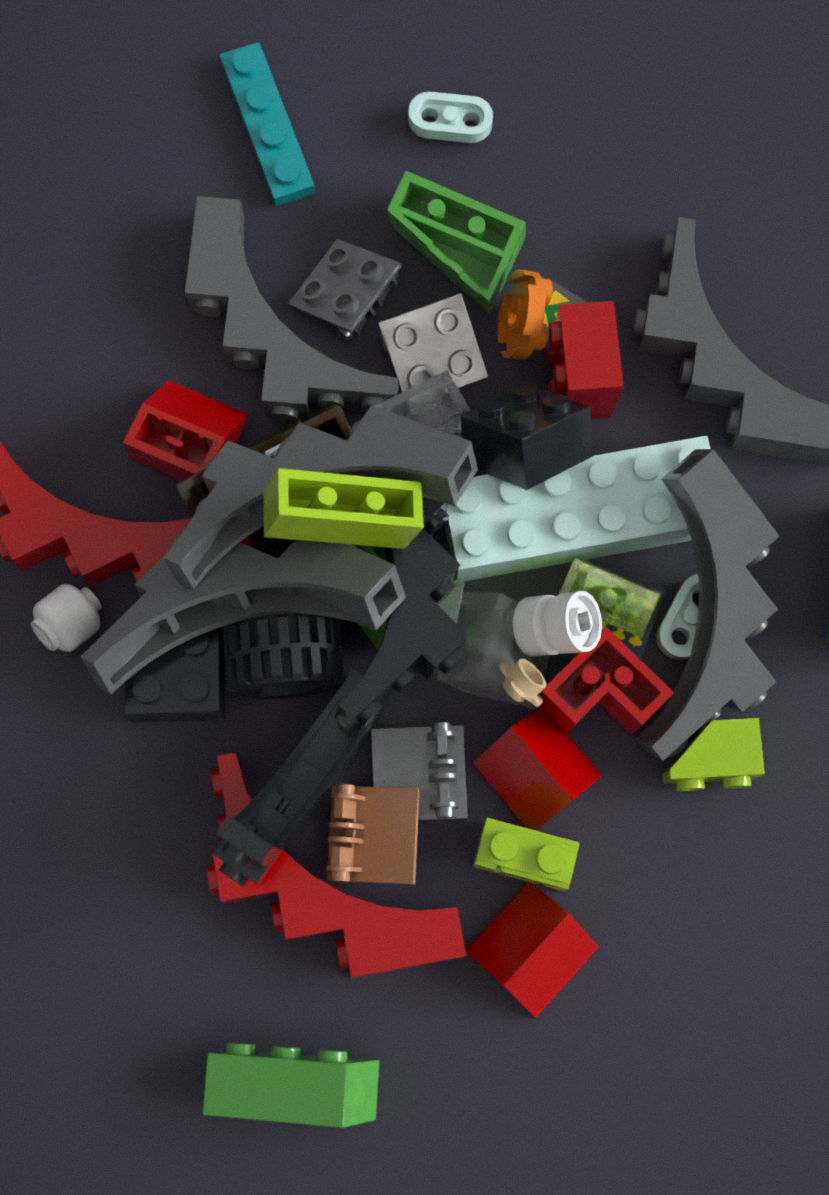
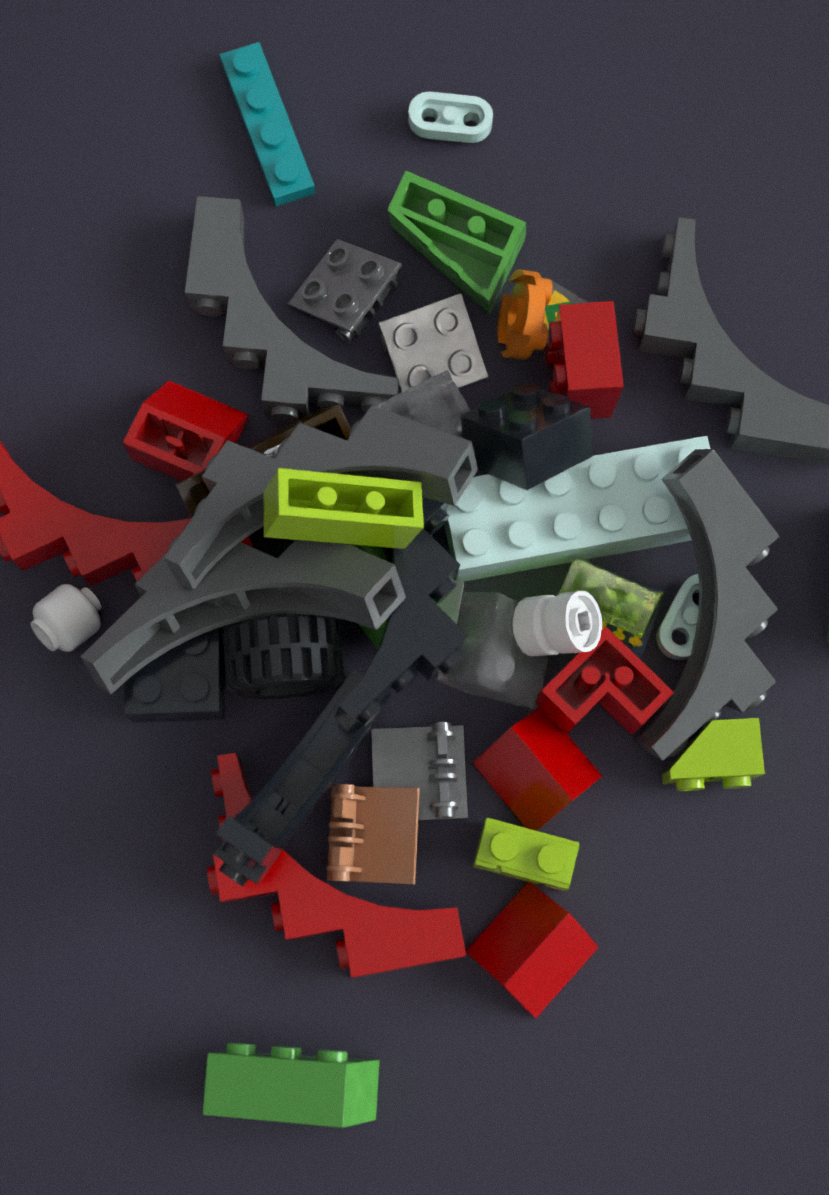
(523, 681): tan plate -> none

